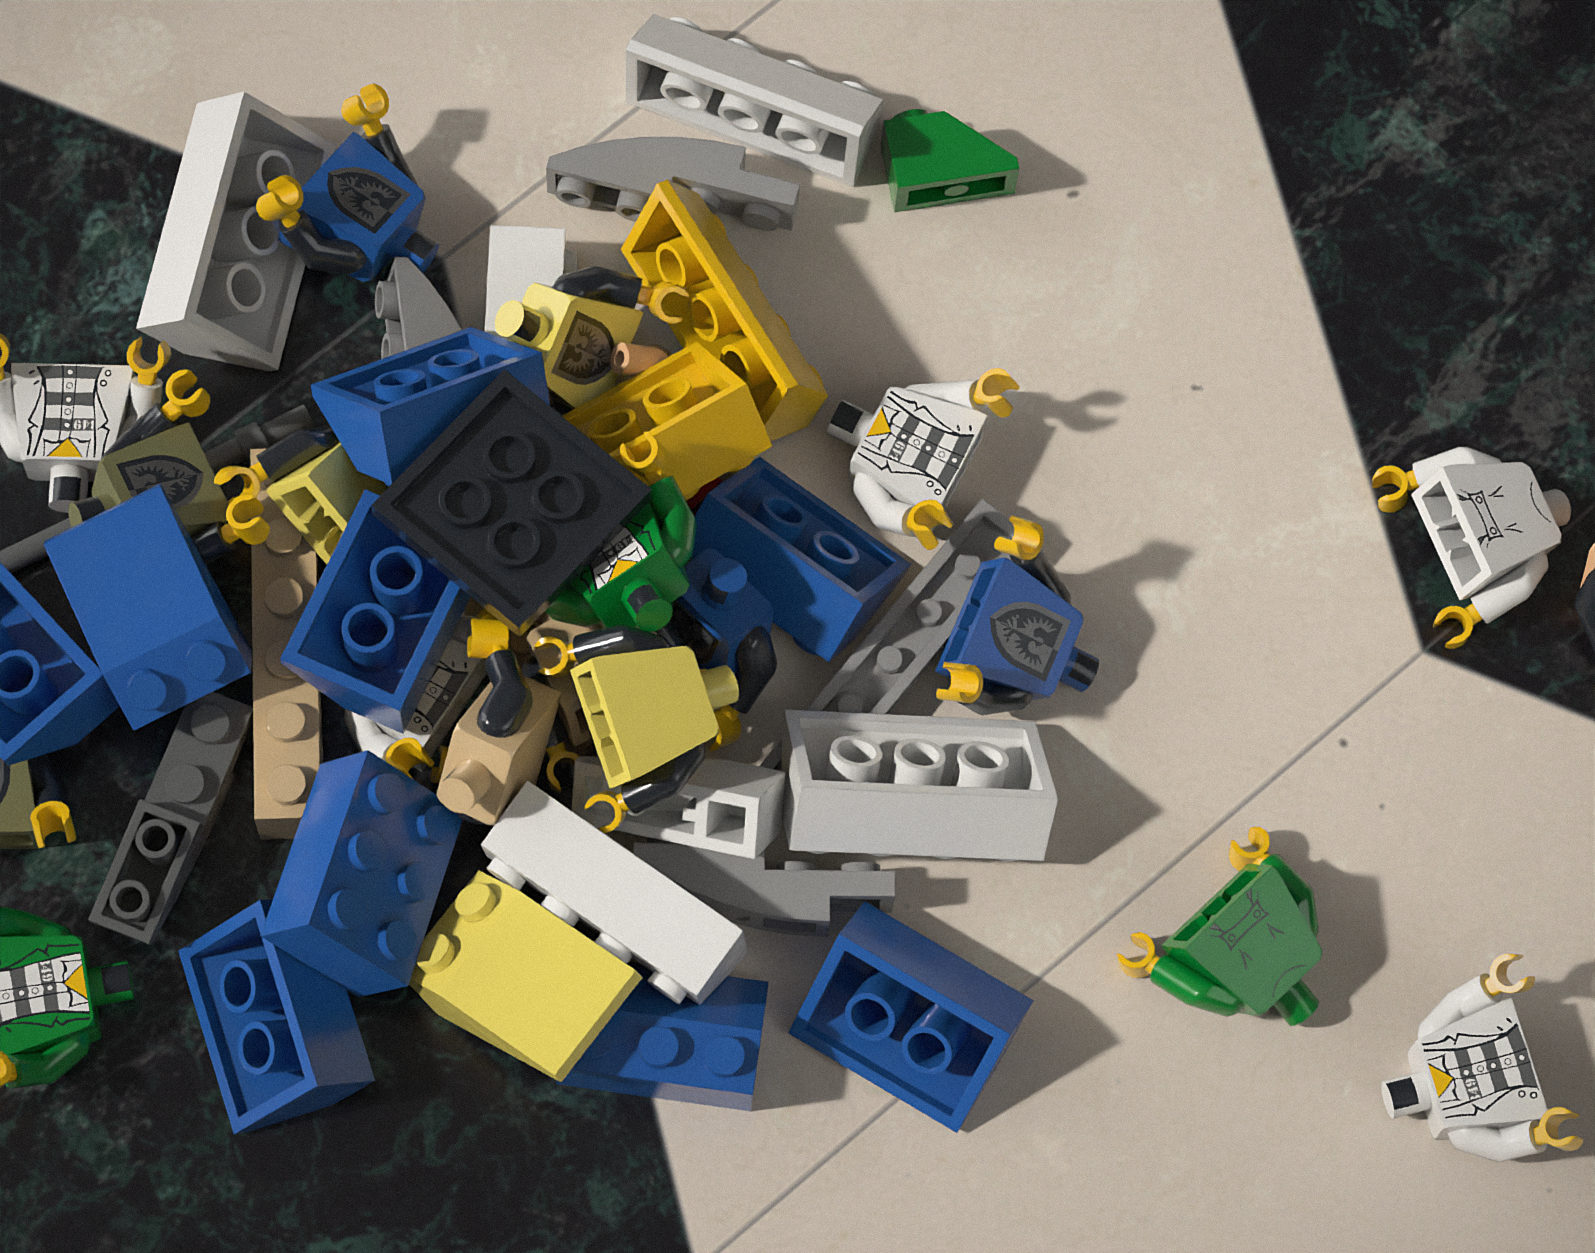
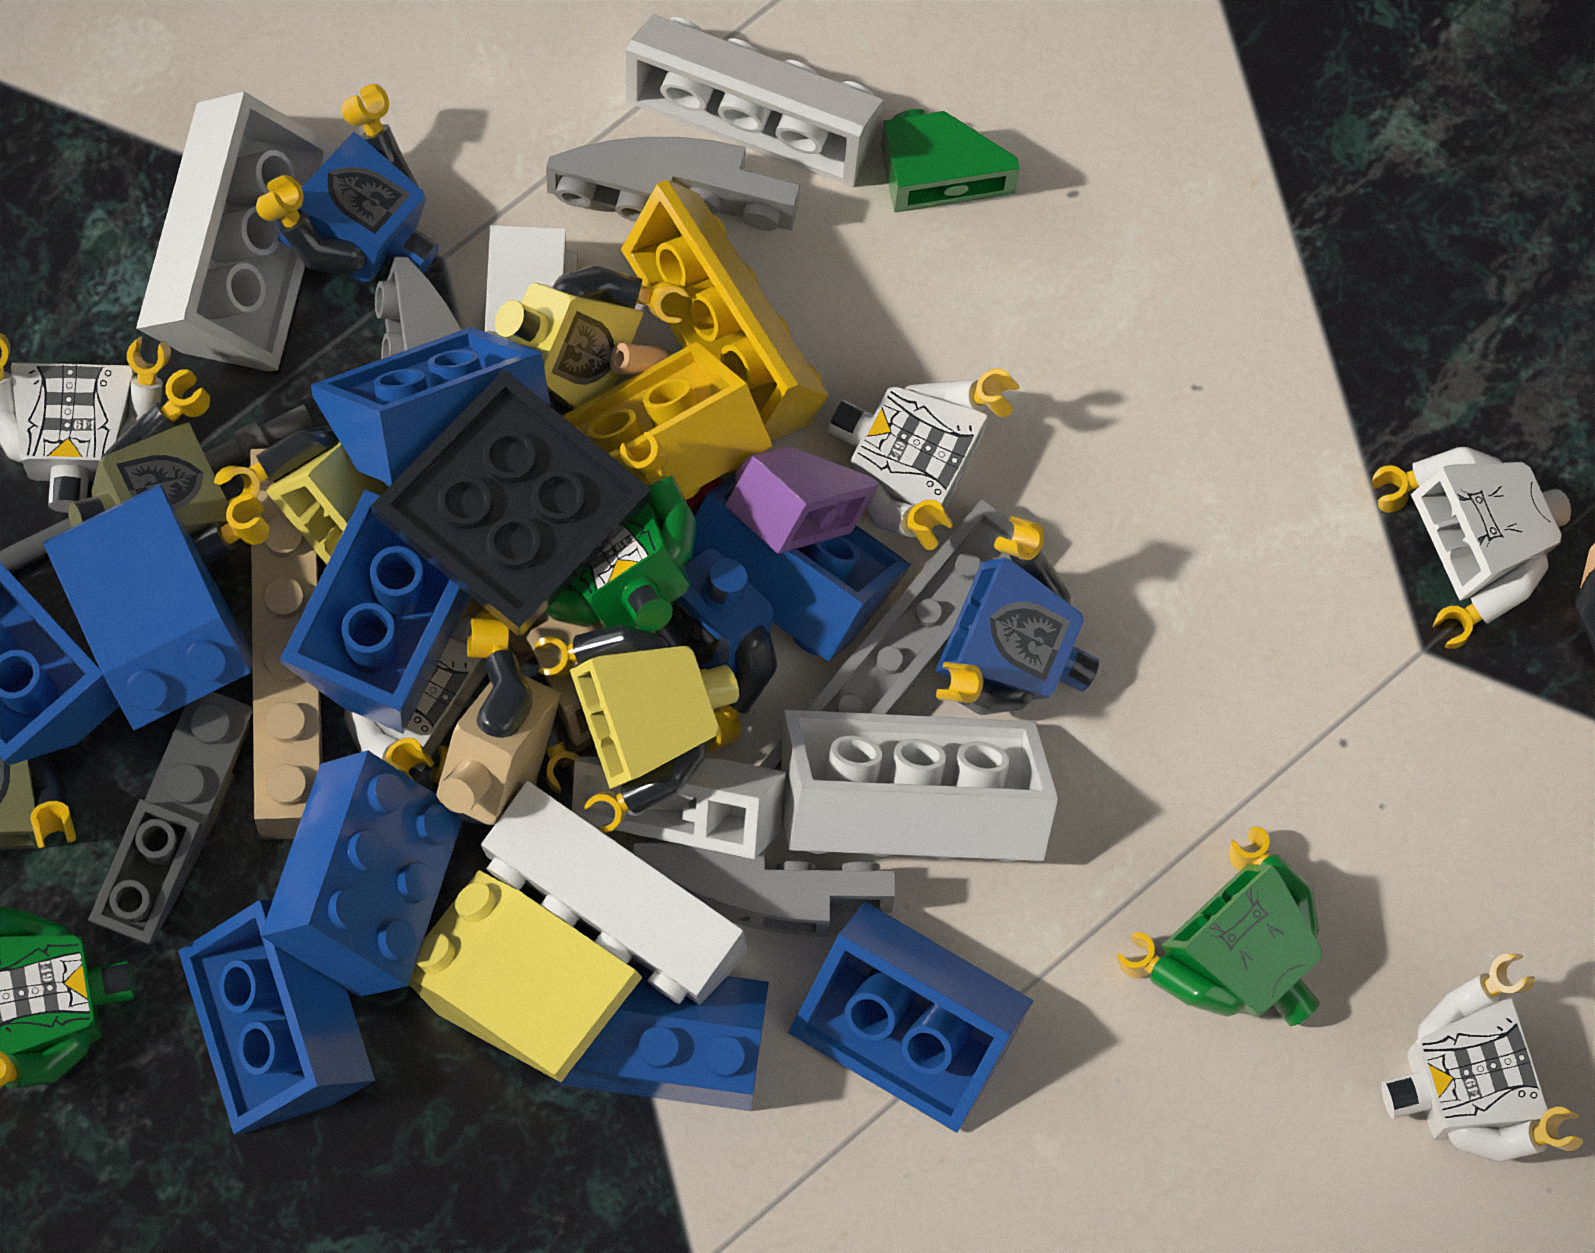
(798, 498): none -> medium lavender slope

